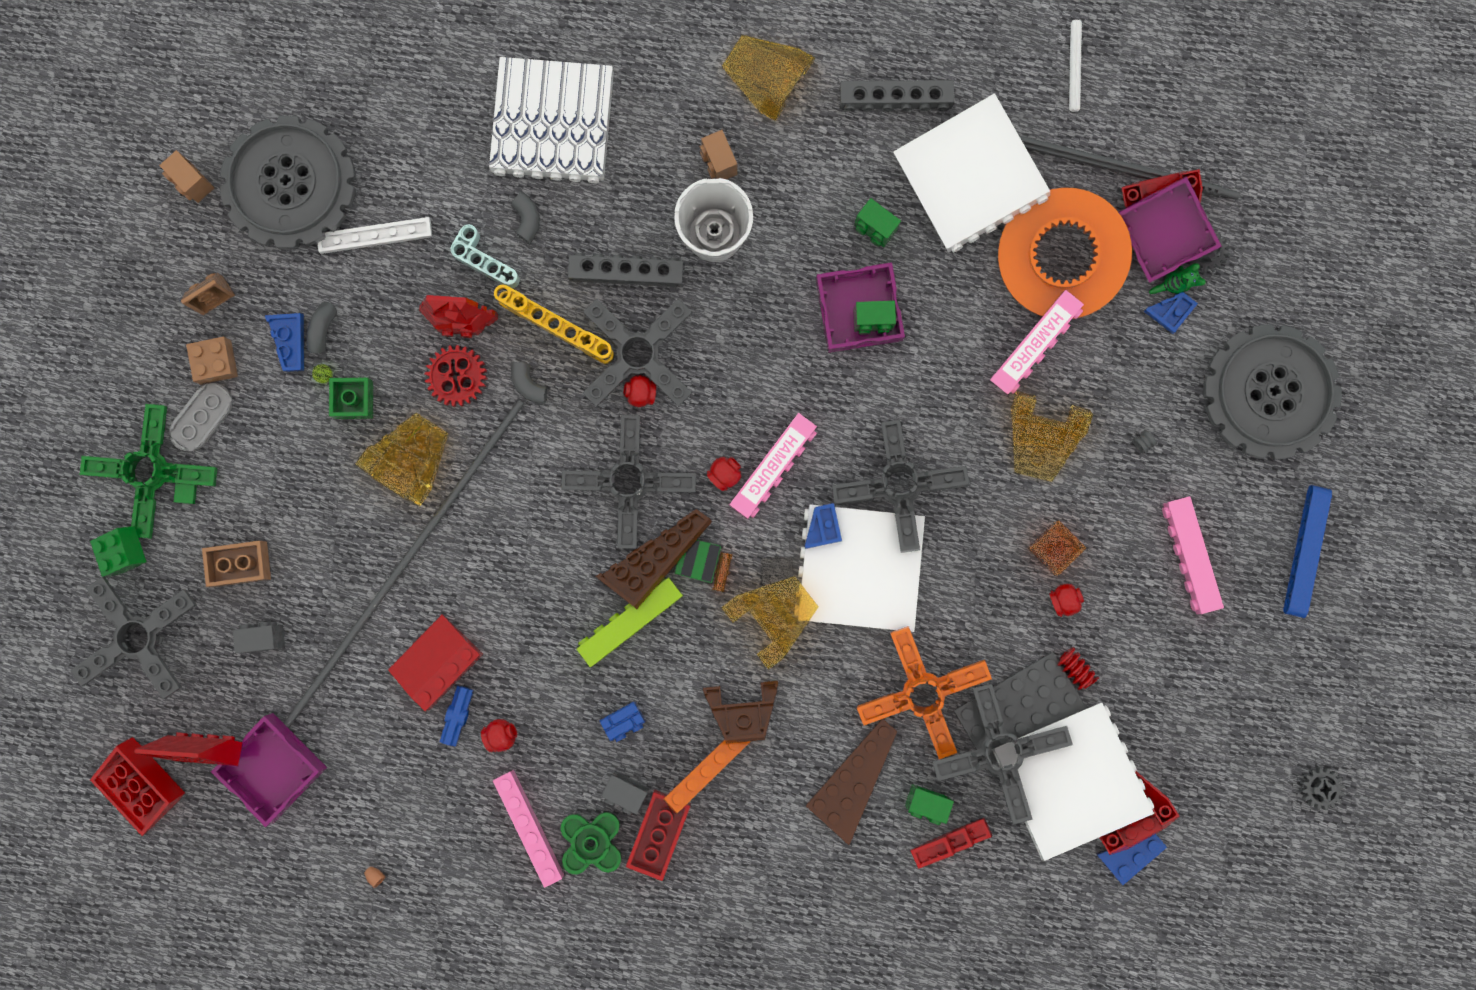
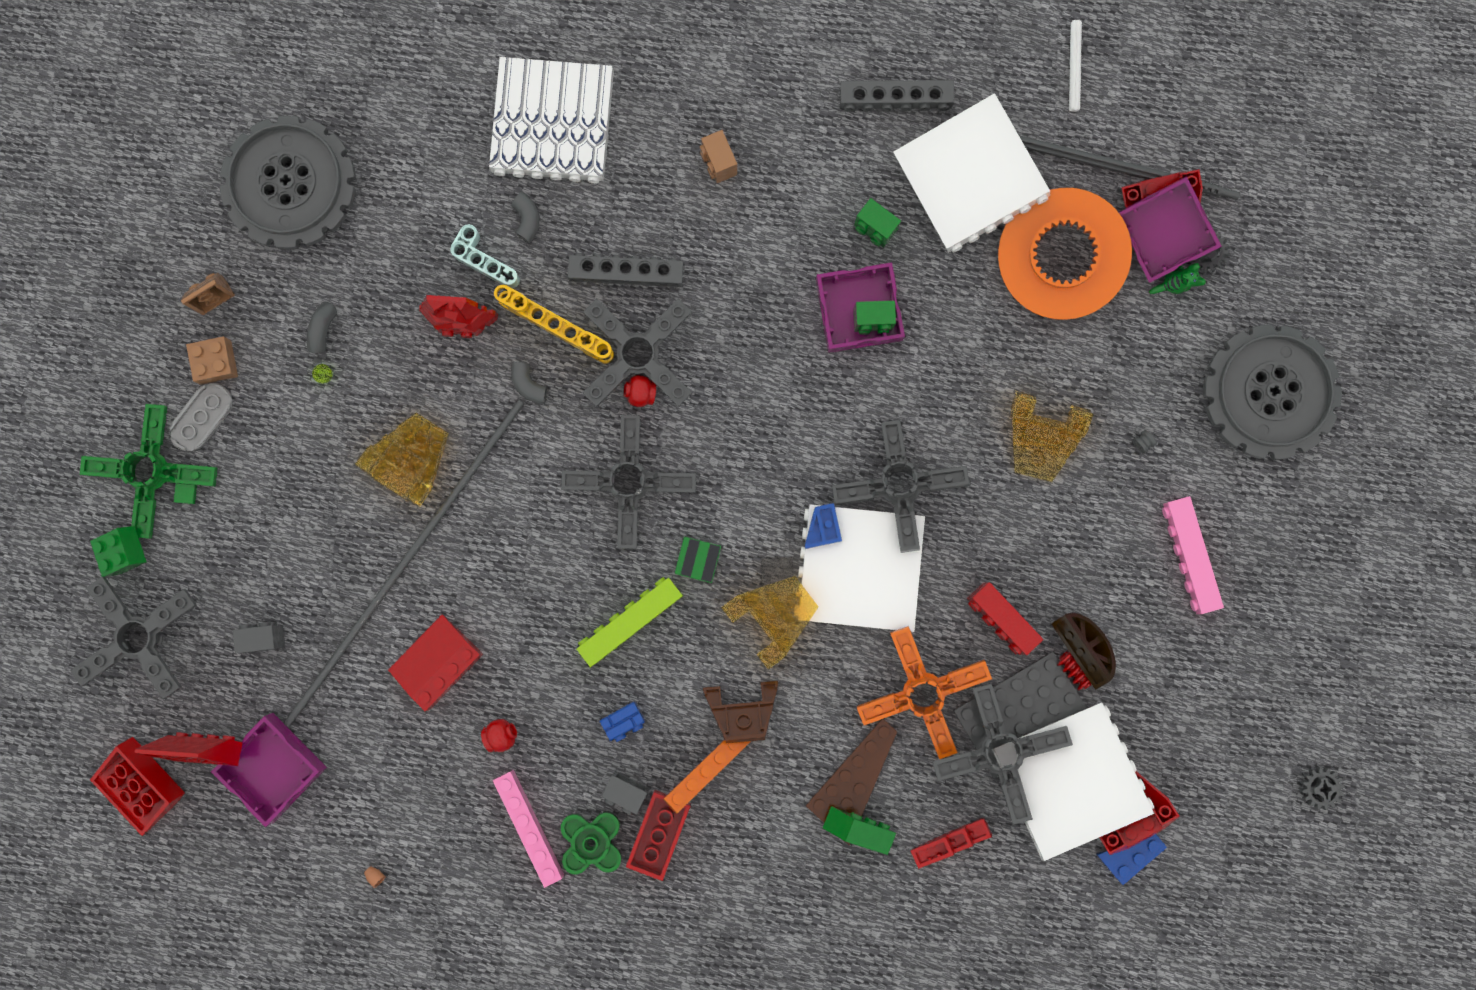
(186, 177): medium nougat brick -> none
(236, 564): medium nougat brick -> none
(289, 339): blue wing -> none
(350, 398): green brick -> none
(376, 235): white plate -> none
(439, 380): red gear -> none
(456, 716): blue piece -> none
(650, 563): reddish brown wing -> none
(713, 206): white cone -> none
(722, 571): clear orange pin -> none
(724, 473): red piece -> none
(766, 72): clear yellow wedge -> none
(772, 466): bright pink brick -> none
(859, 831): none -> green wedge
(928, 804): green brick -> none
(1004, 618): none -> red brick
(1036, 342): bright pink brick -> none
(1056, 548): clear orange brick -> none
(1067, 600): red piece -> none
(1088, 647): none -> dark brown window
(1172, 311): blue wing -> none
(1307, 551): blue beam -> none

